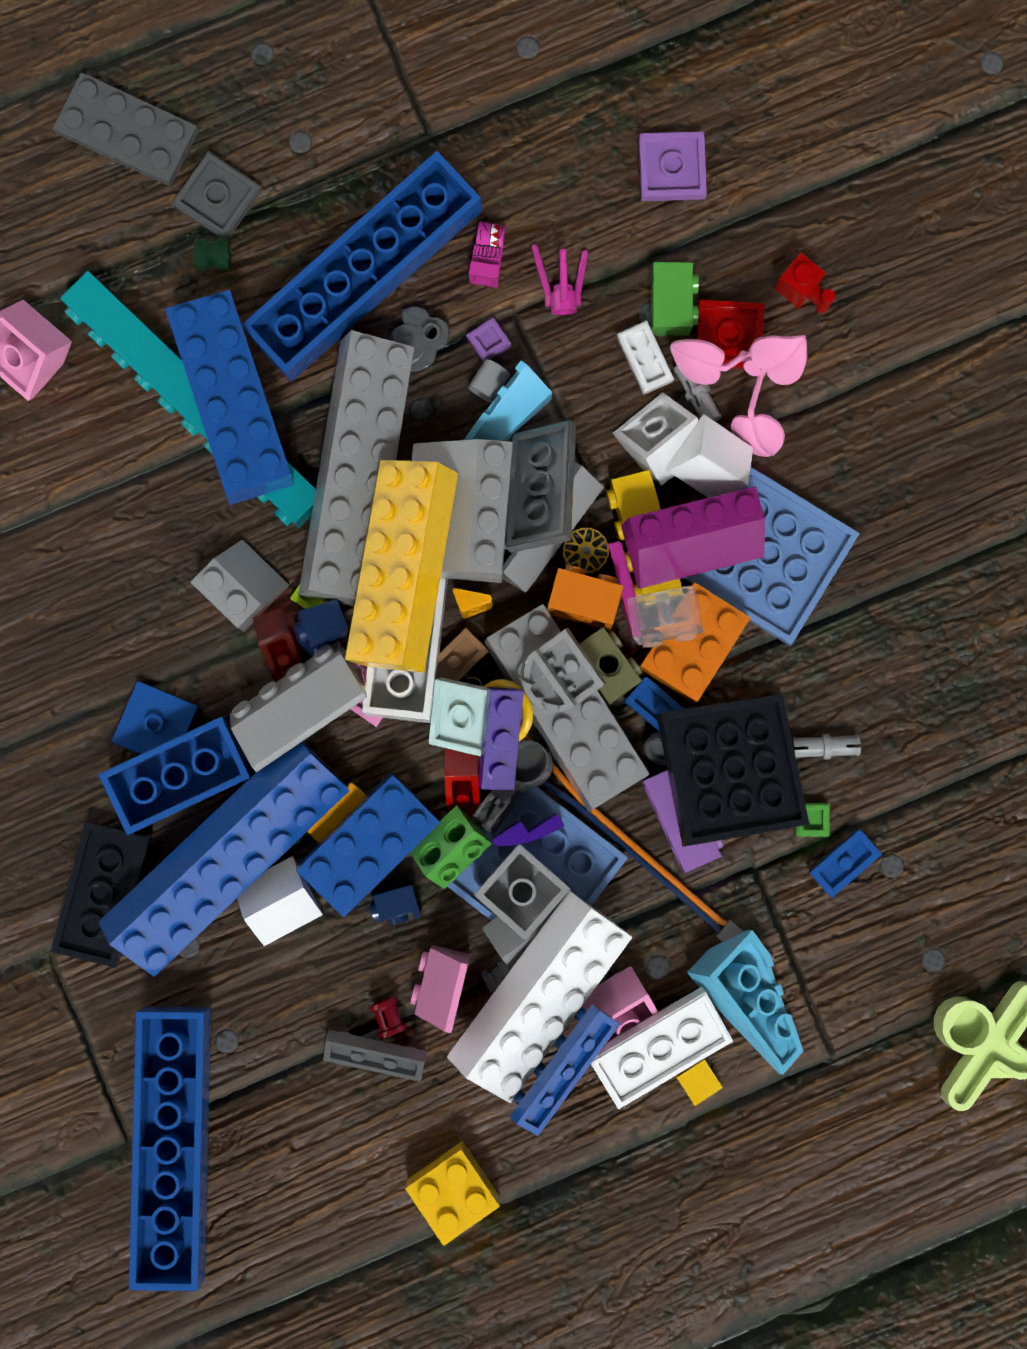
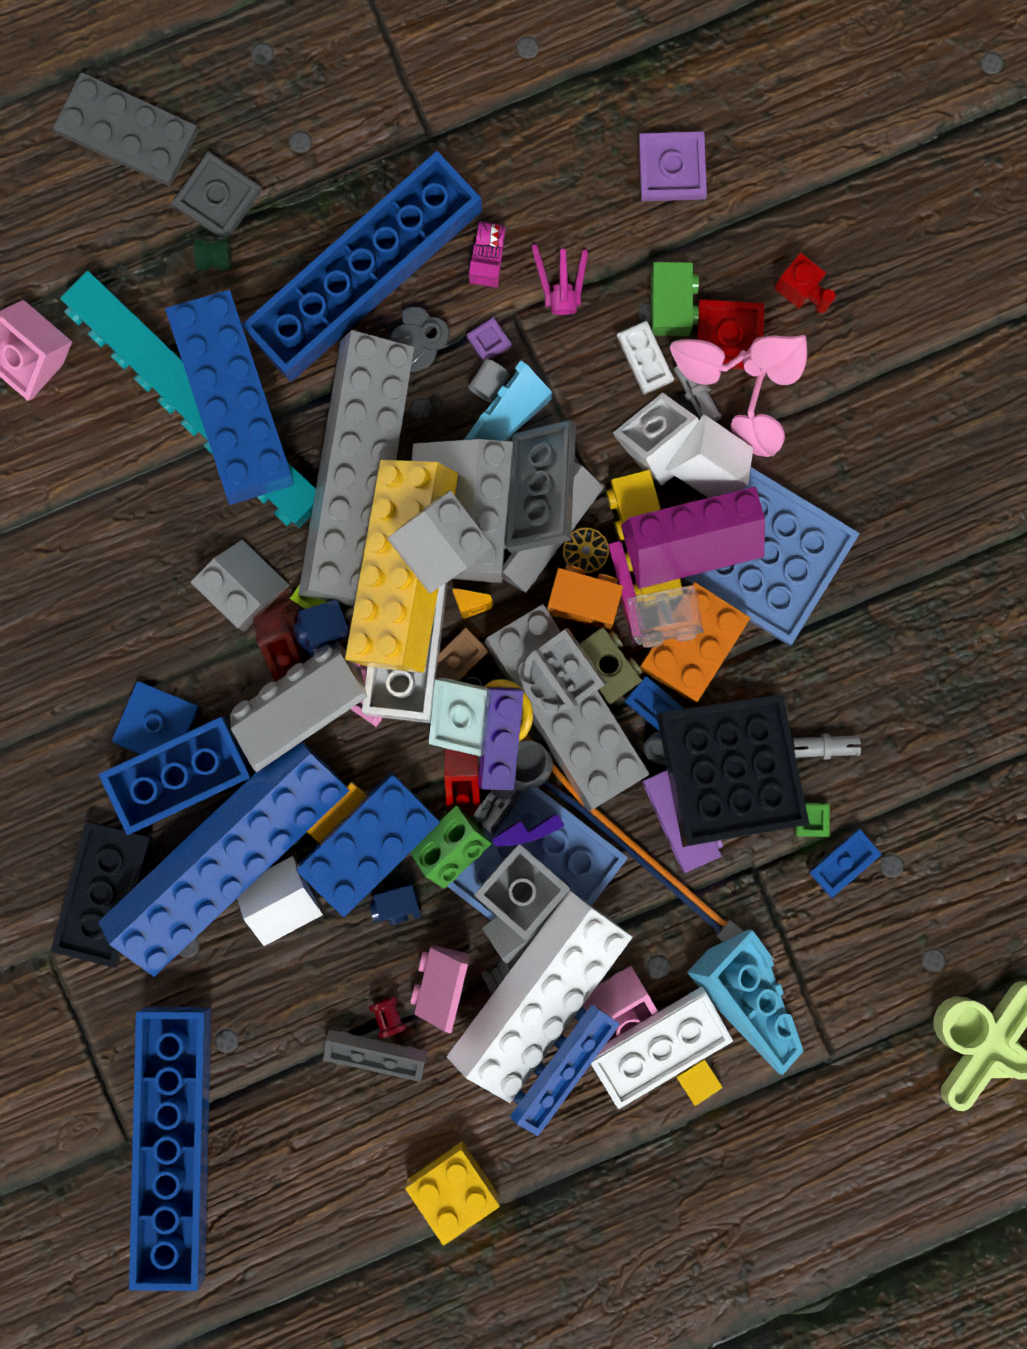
(440, 542): none -> light grey slope

